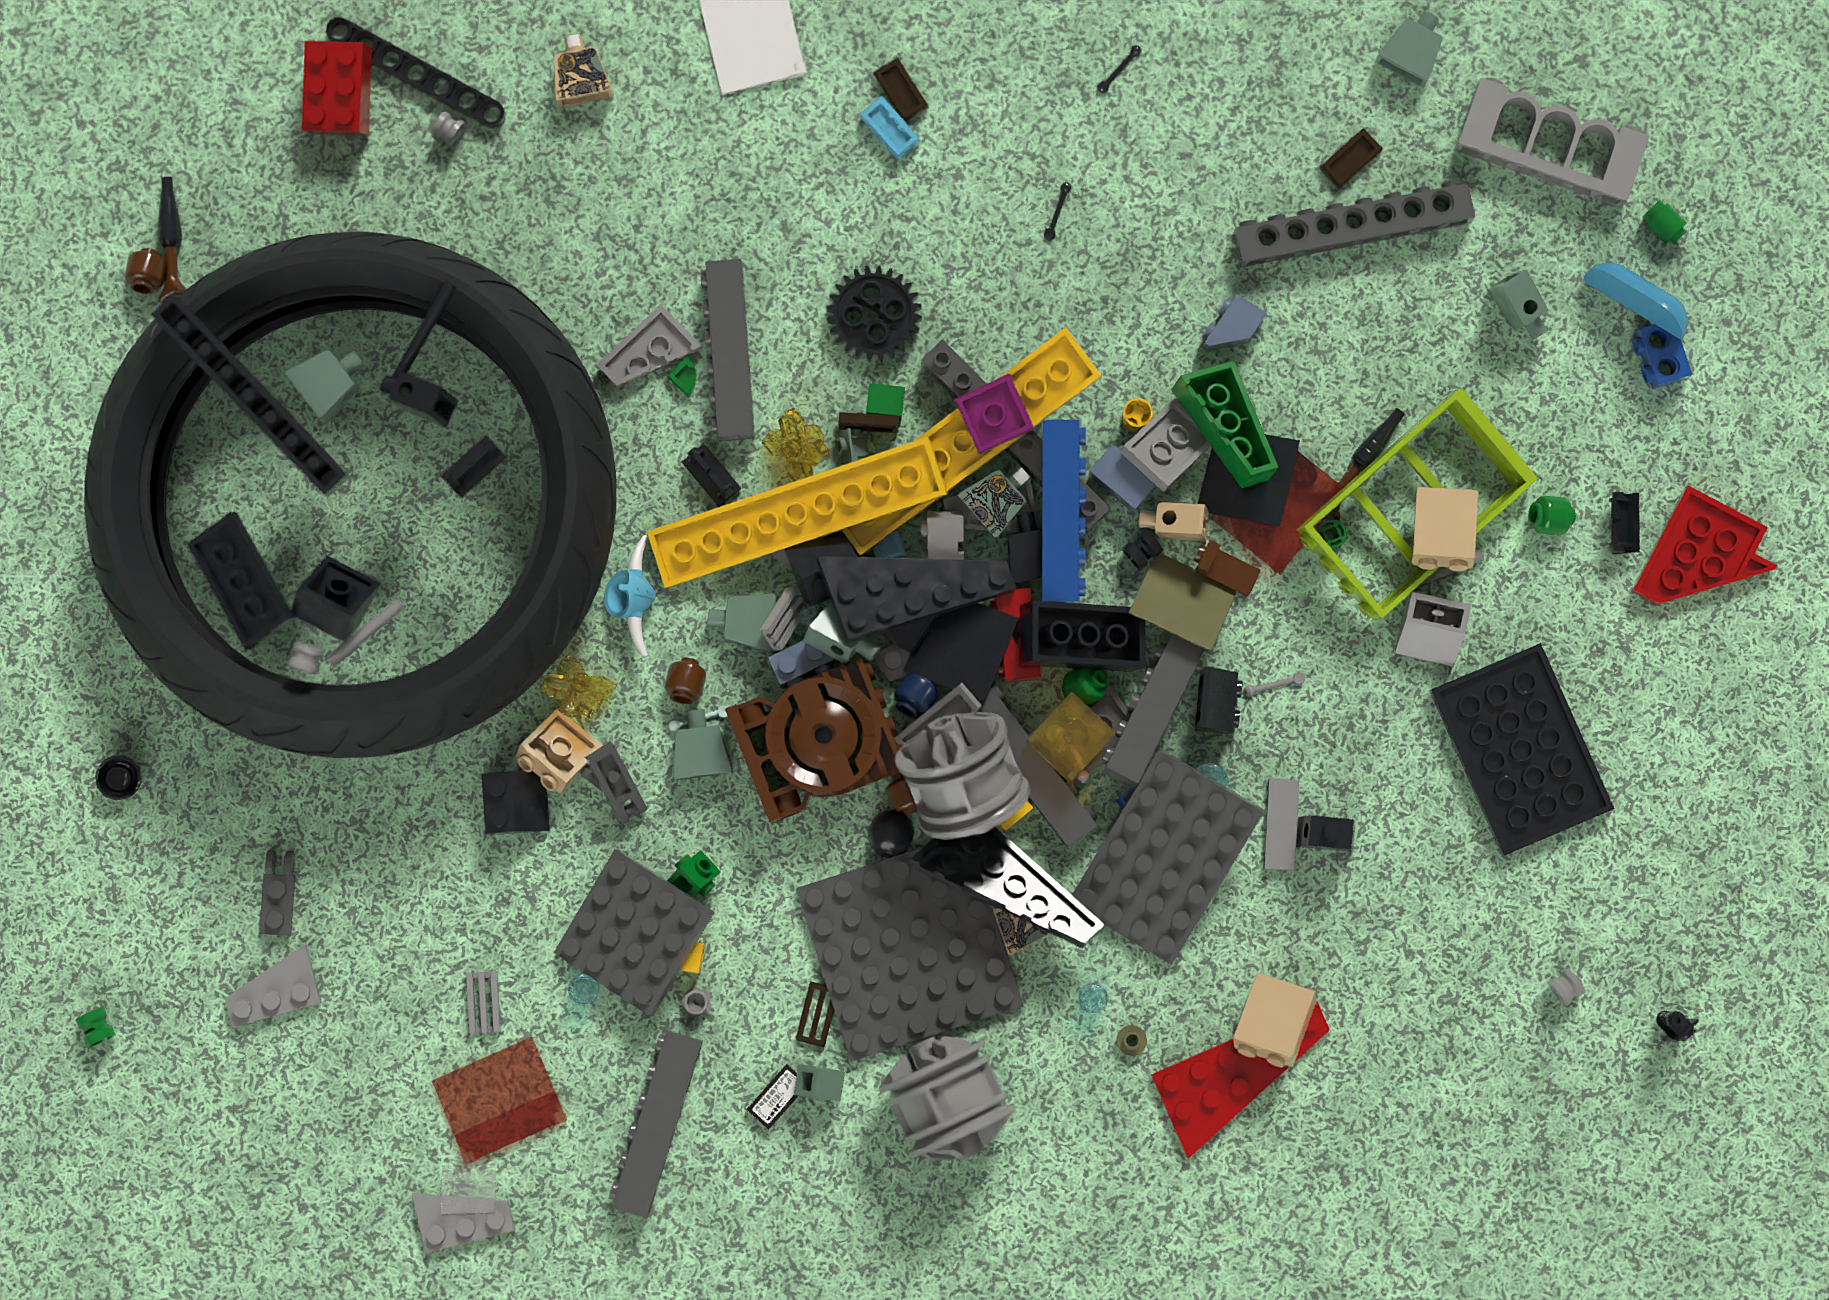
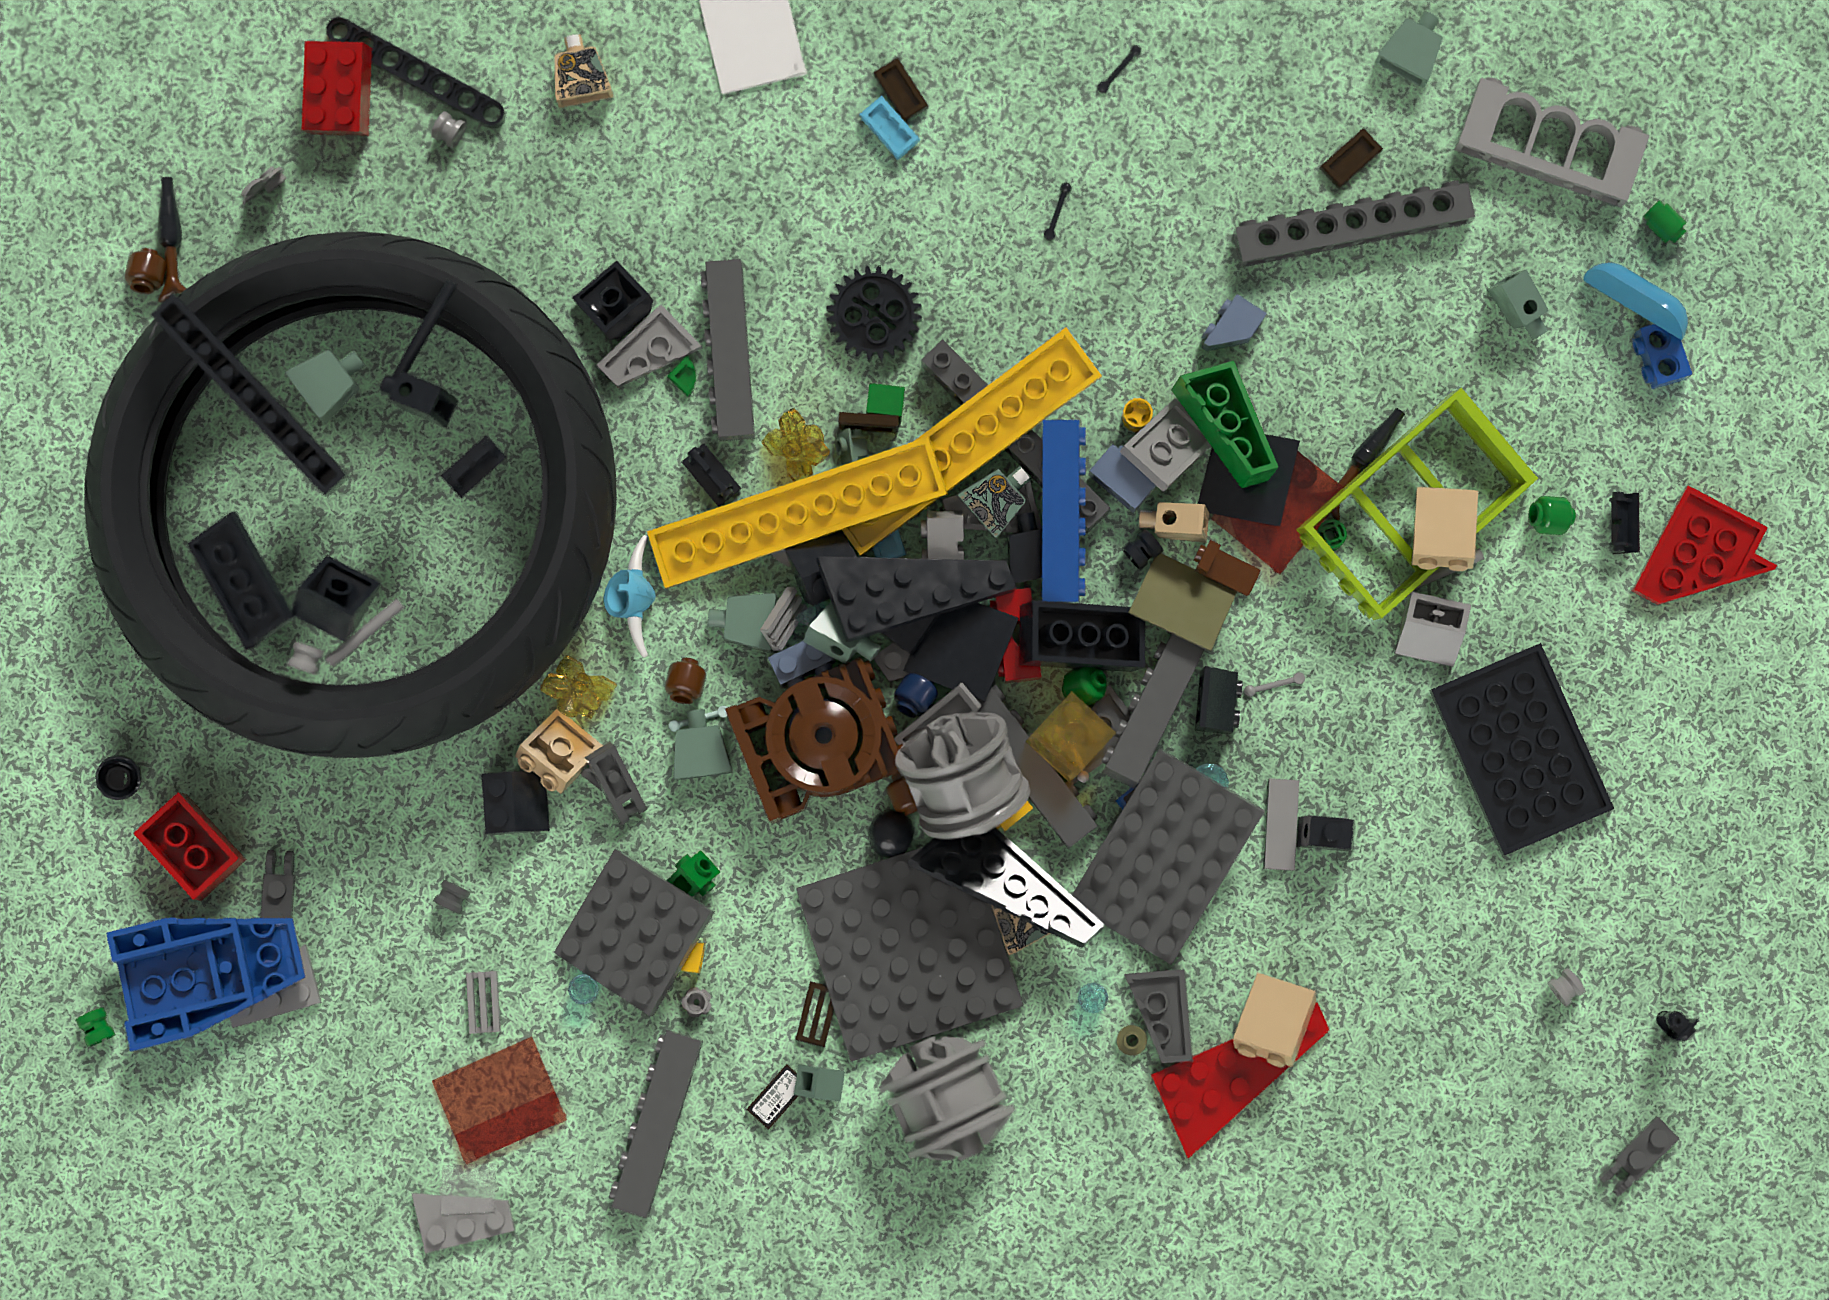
(189, 846): none -> red brick
(199, 972): none -> blue wedge
(268, 180): none -> light grey plate
(451, 896): none -> dark grey wheel
(614, 301): none -> black slope
(994, 414): magenta plate -> none
(1165, 1010): none -> dark grey wing
(1640, 1154): none -> dark grey hinge

